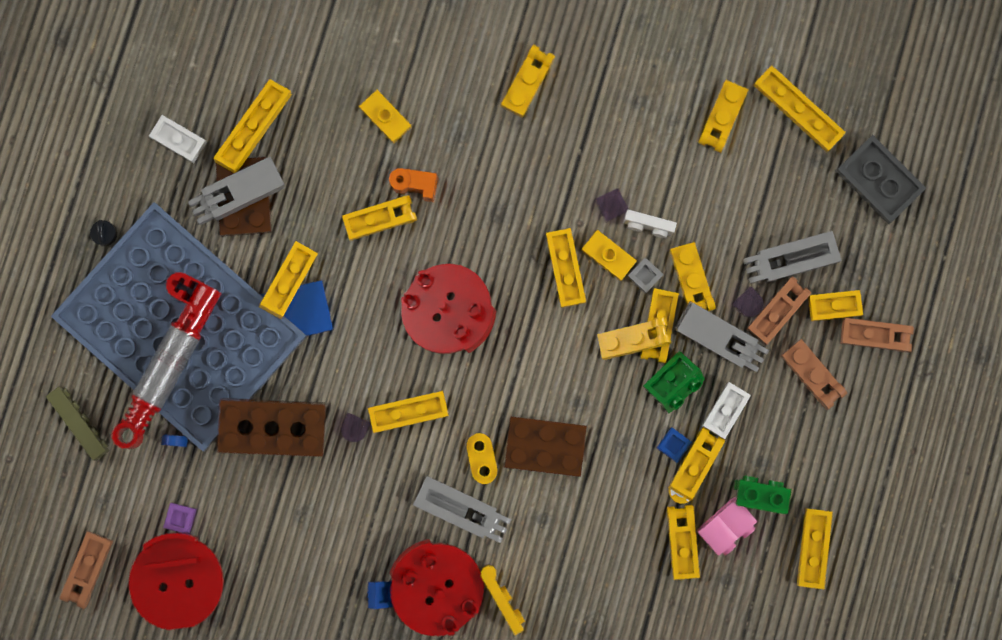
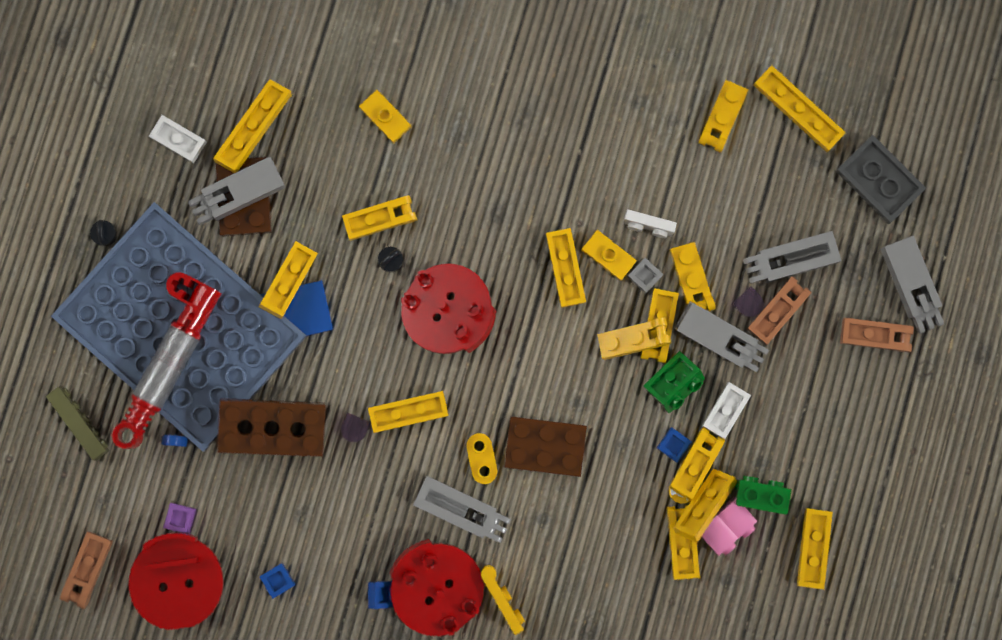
(277, 580): none -> blue tile
(390, 259): none -> black tile
(414, 181): orange leg -> none
(527, 82): yellow plate -> none
(611, 205): clear purple tile -> none
(705, 505): none -> yellow plate
(813, 374): nougat plate -> none
(835, 305): yellow plate -> none
(908, 274): none -> light grey hinge

